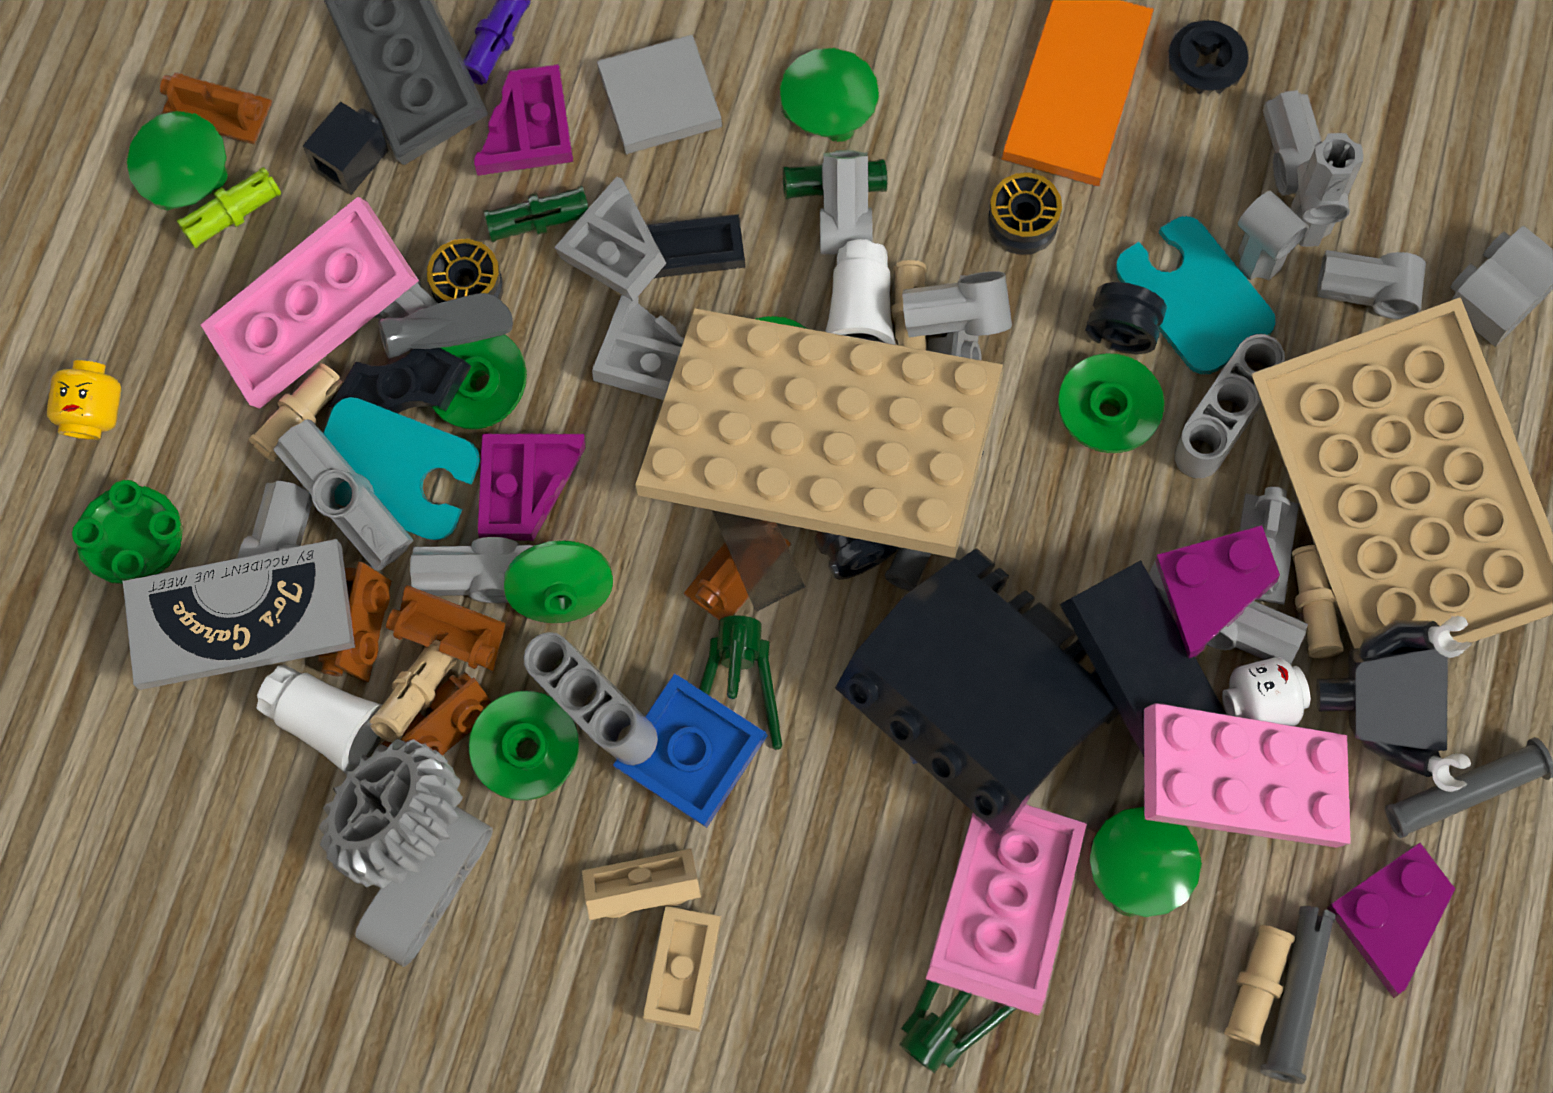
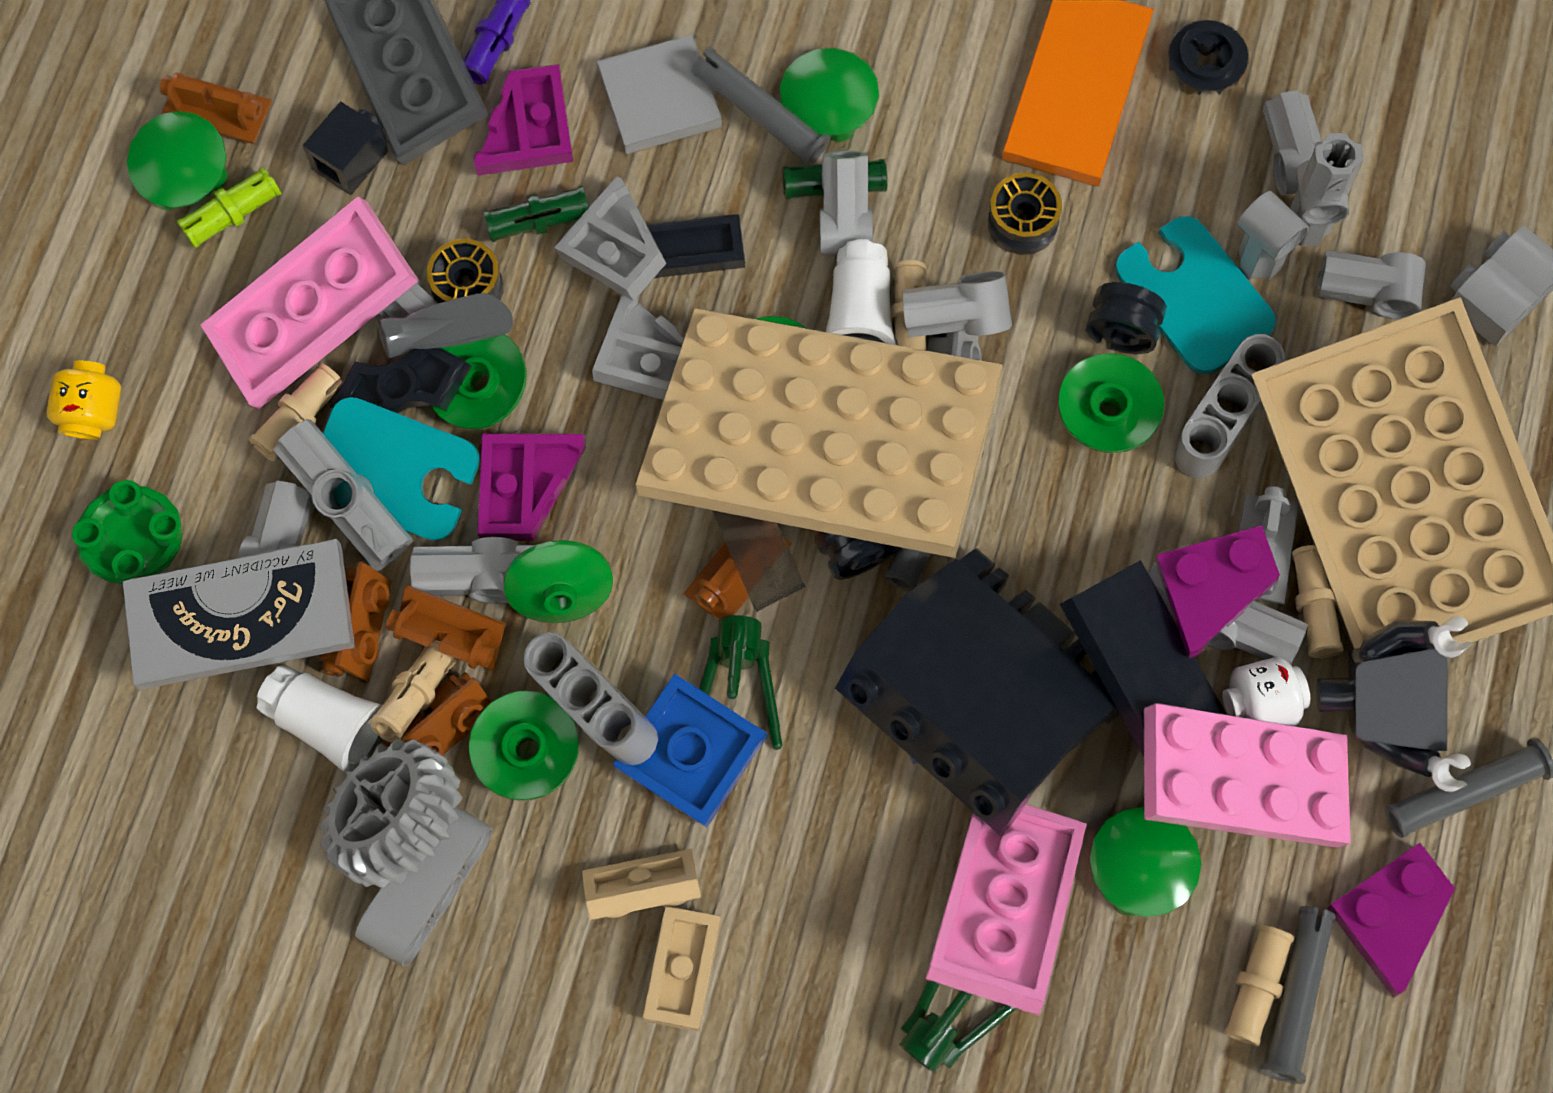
(761, 107): none -> dark grey pin

